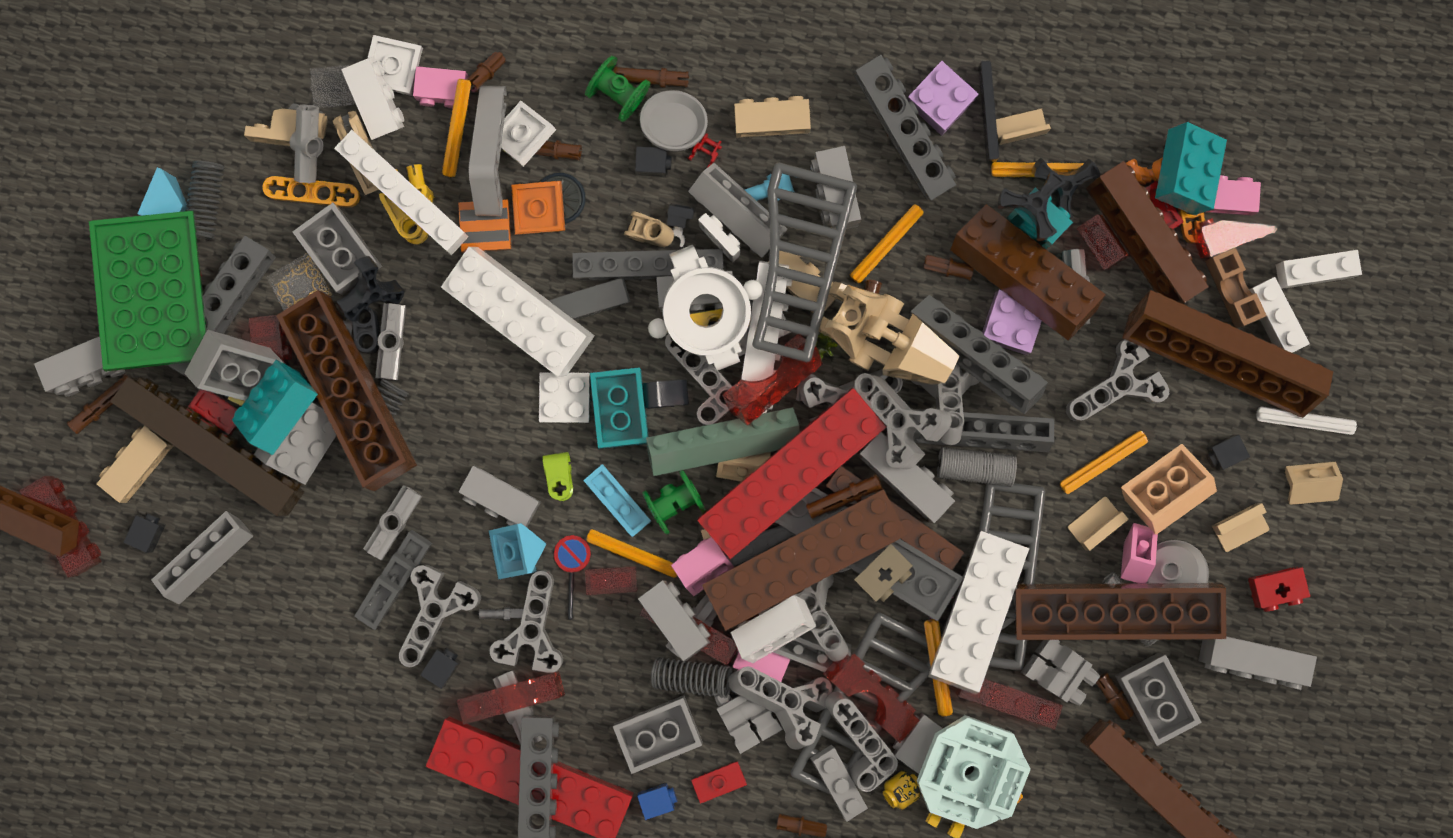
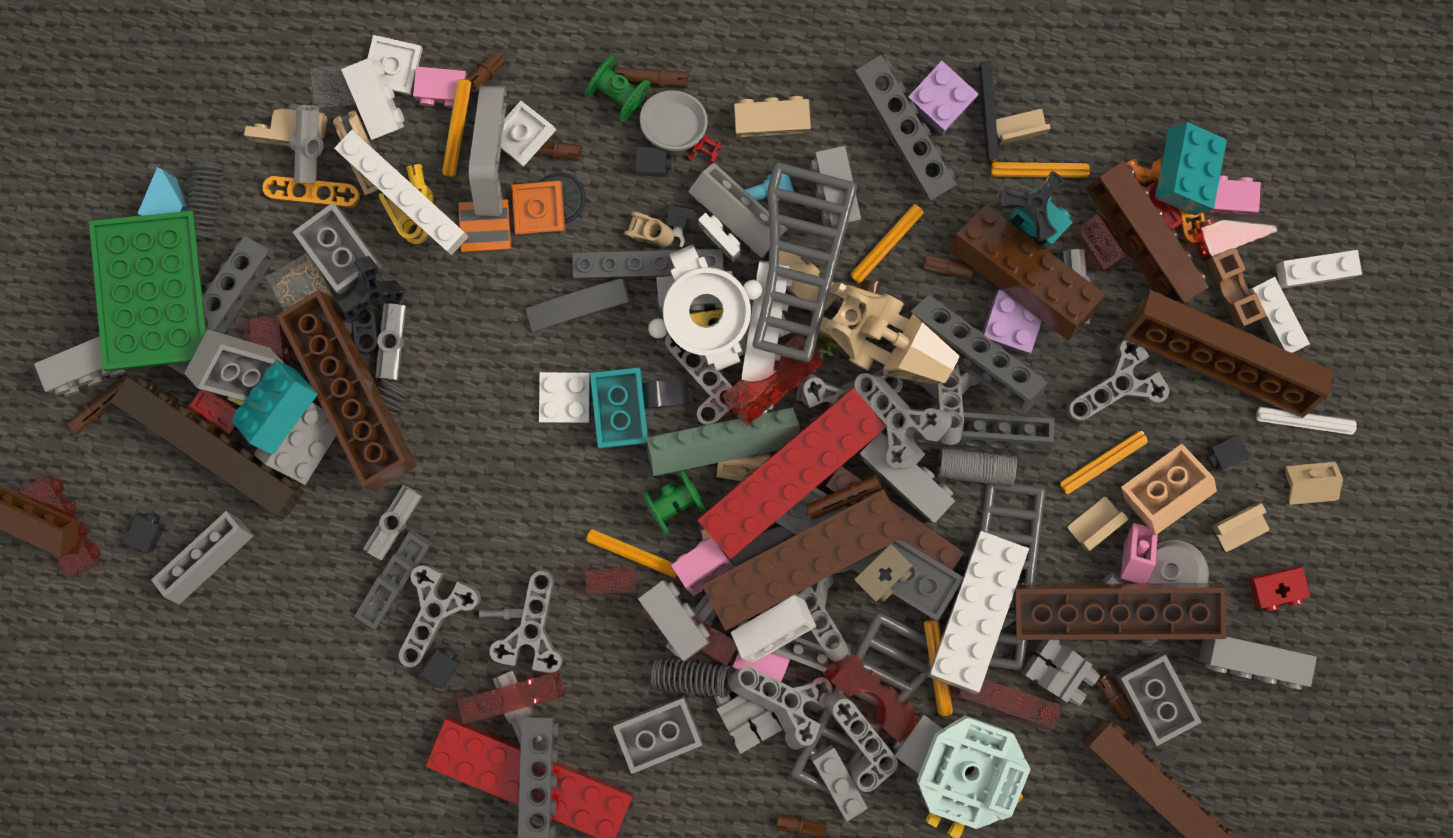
(134, 464): tan brick -> none
(498, 497): light grey brick -> none
(515, 550): medium azure slope -> none
(517, 311): white brick -> none
(558, 471): lime piece -> none
(572, 555): piece -> none
(617, 500): medium azure plate -> none
(657, 801): blue brick -> none
(718, 782): red plate -> none
(901, 790): yellow head -> none
(1072, 180): black piece -> none

